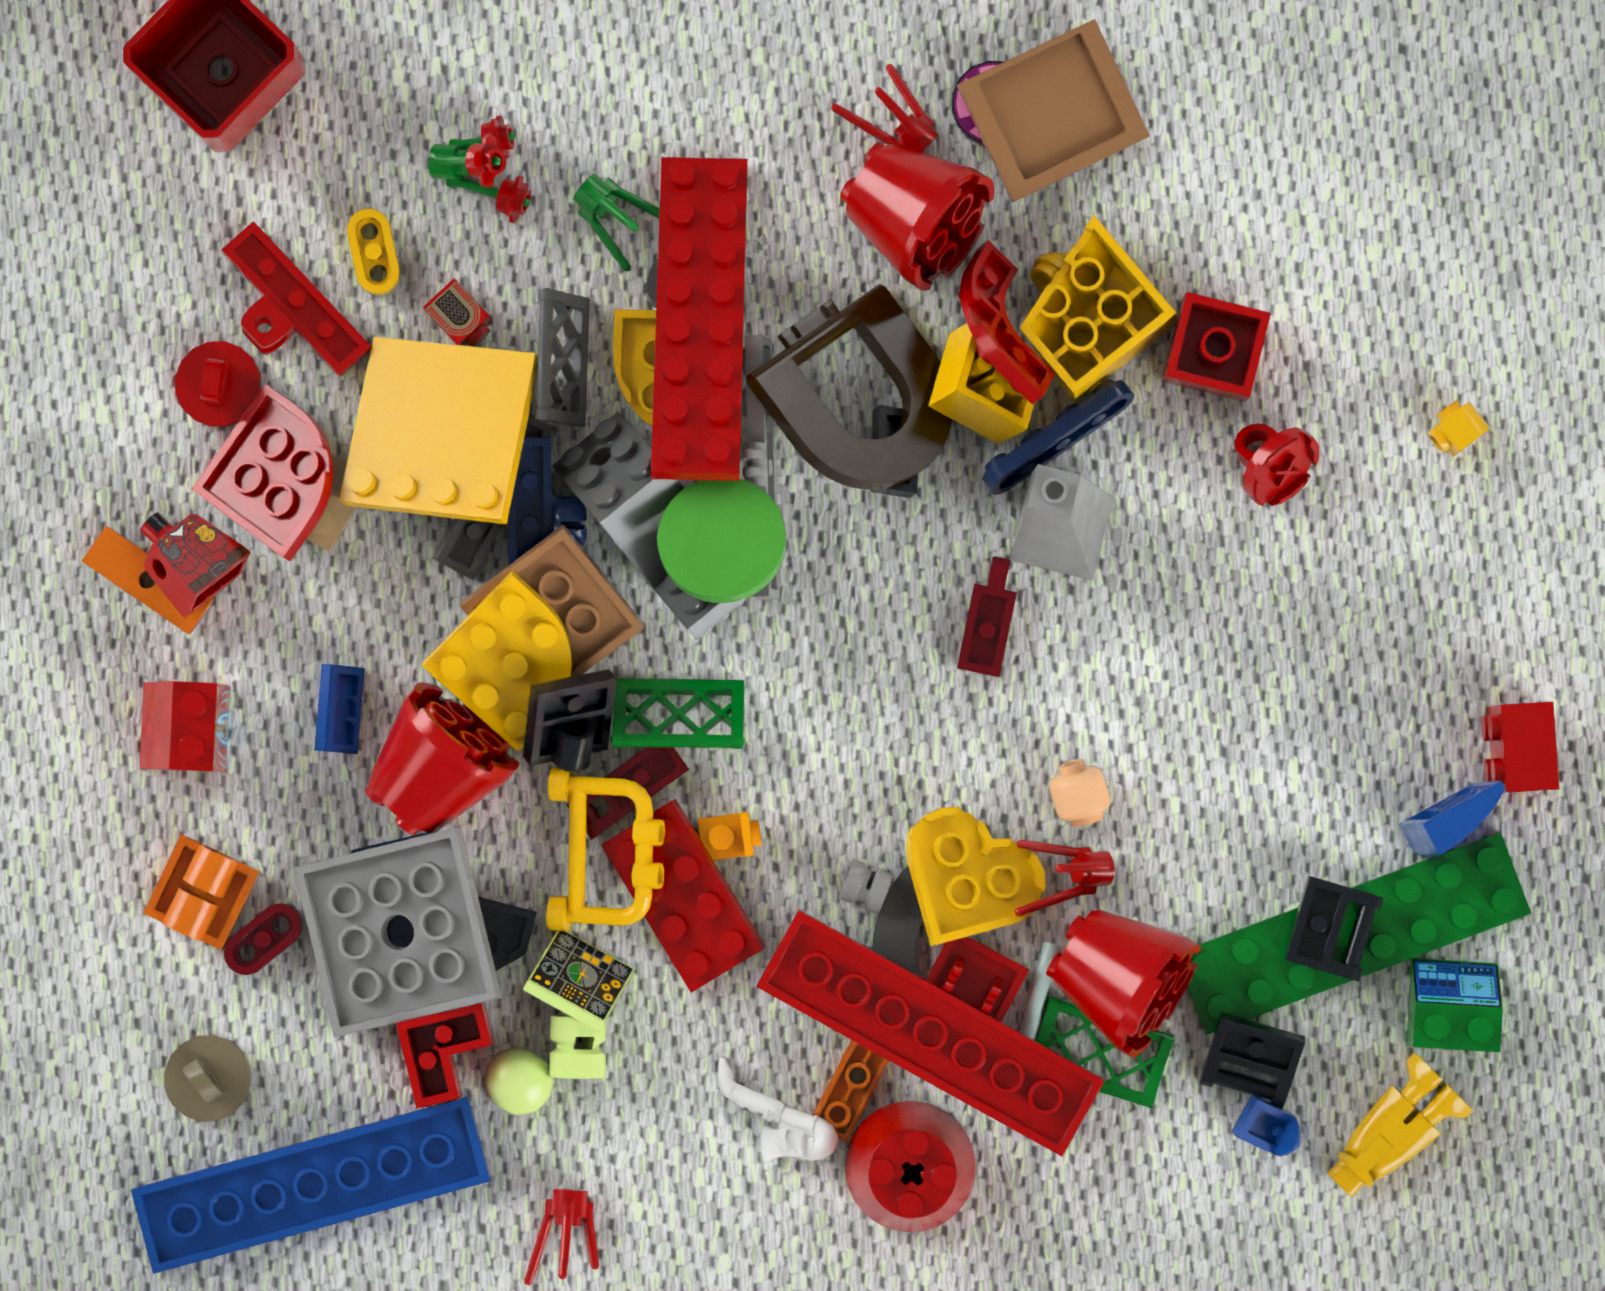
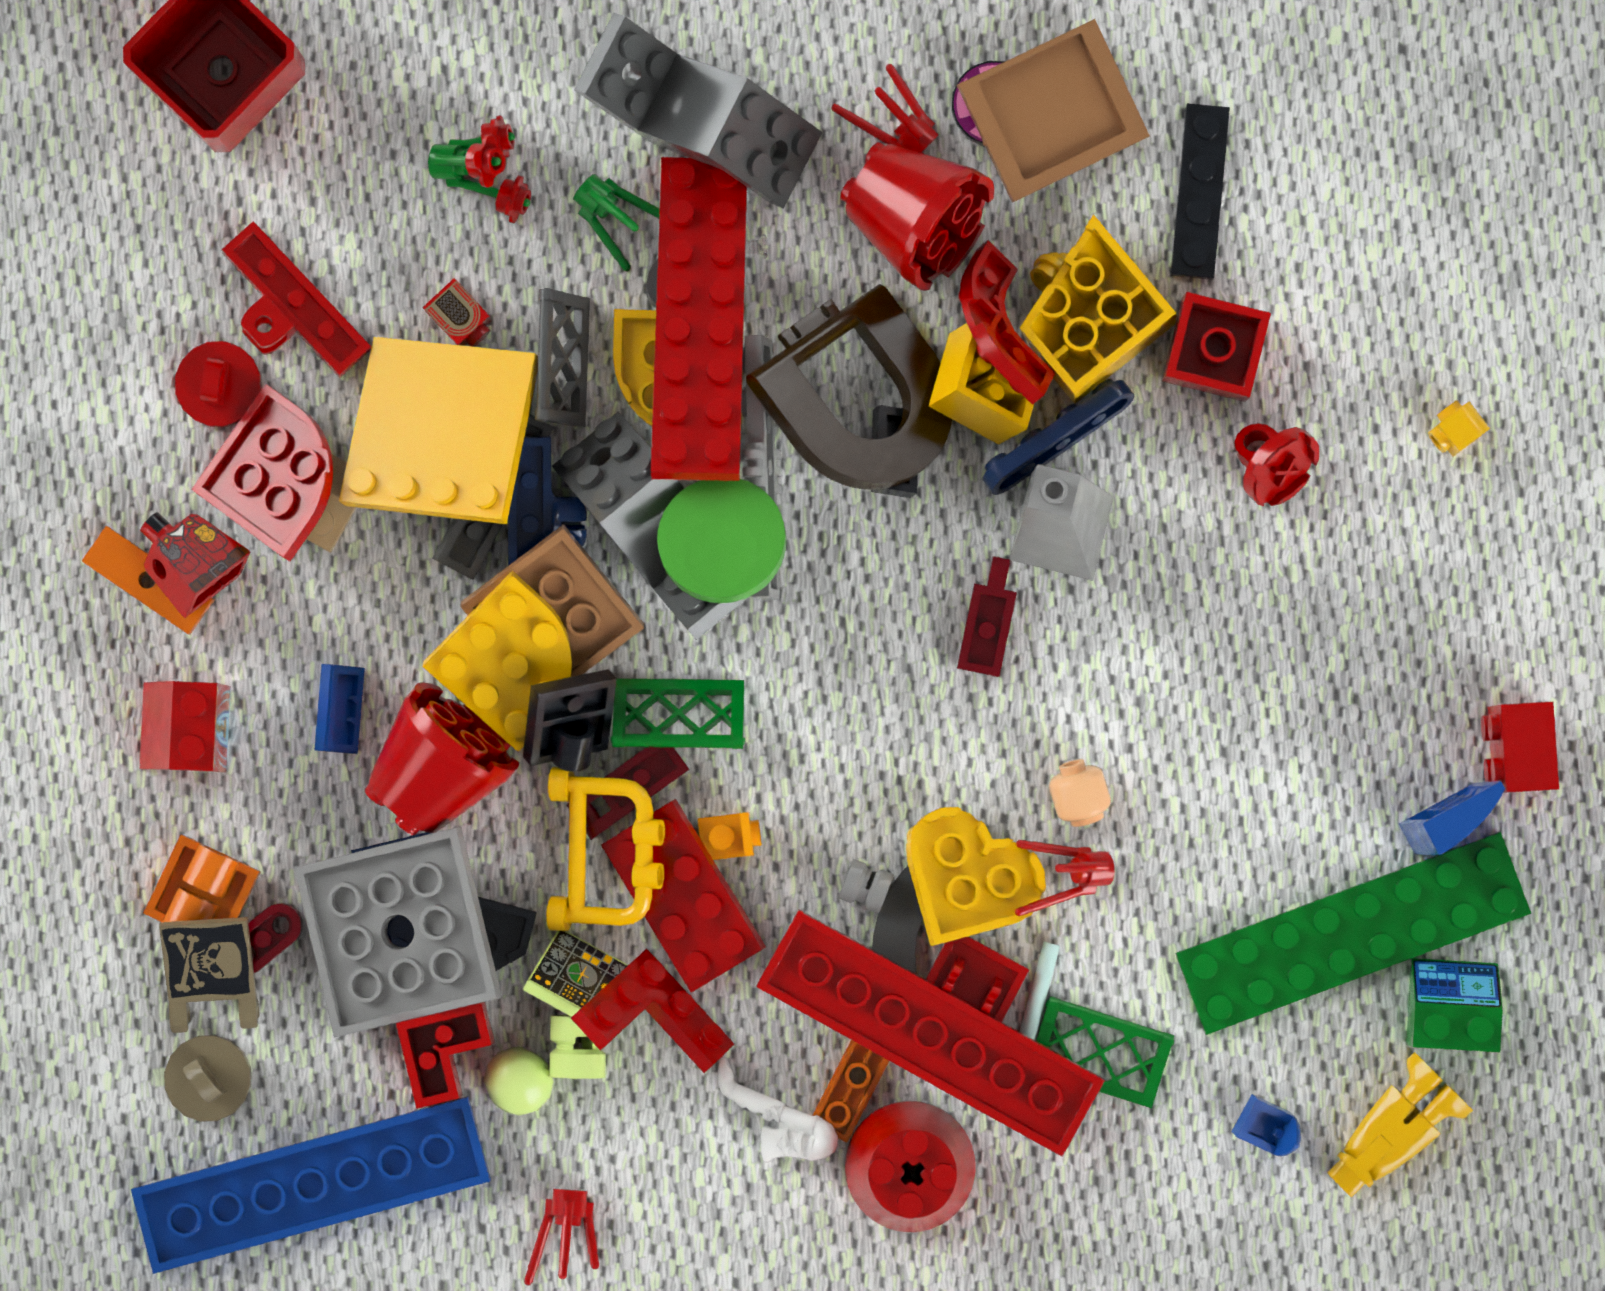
(208, 964): none -> flag
(373, 252): yellow plate -> none
(652, 988): none -> red plate
(698, 110): none -> dark grey bracket
(1124, 975): red cone -> none
(1199, 191): none -> black plate
(1255, 1048): black plate -> none
(1319, 925): black plate -> none

